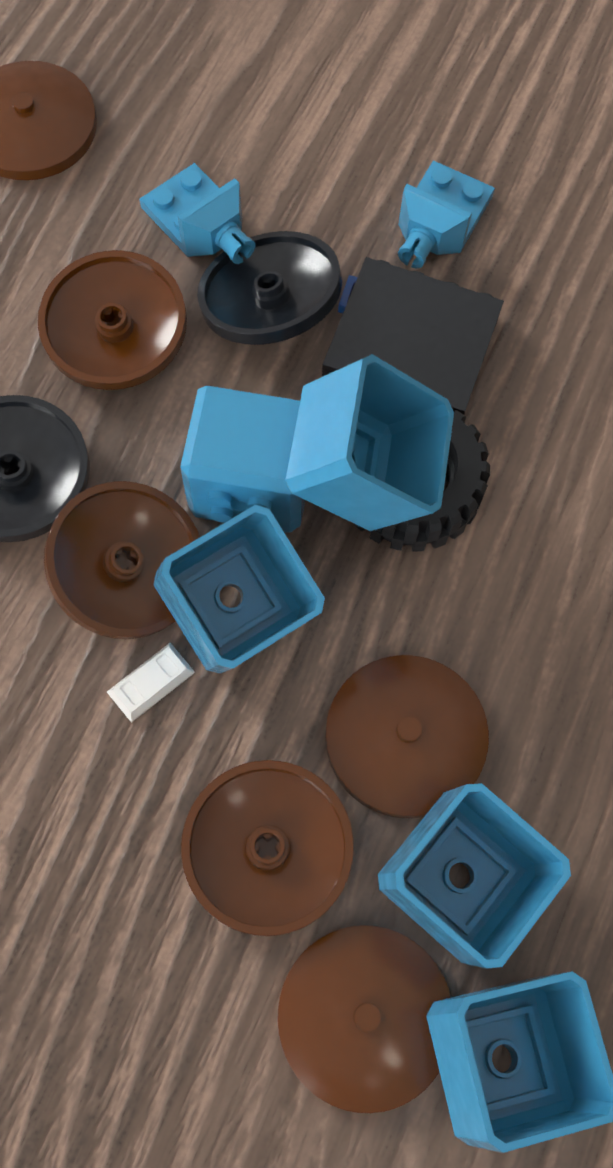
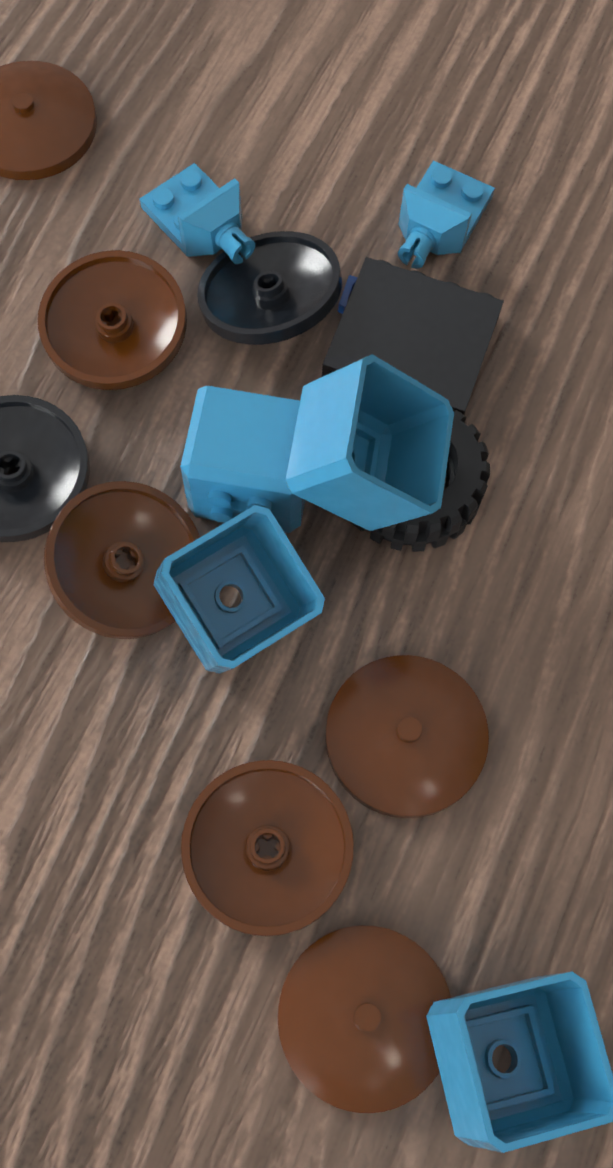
(150, 682): white tile -> none
(510, 879): dark azure plate -> none

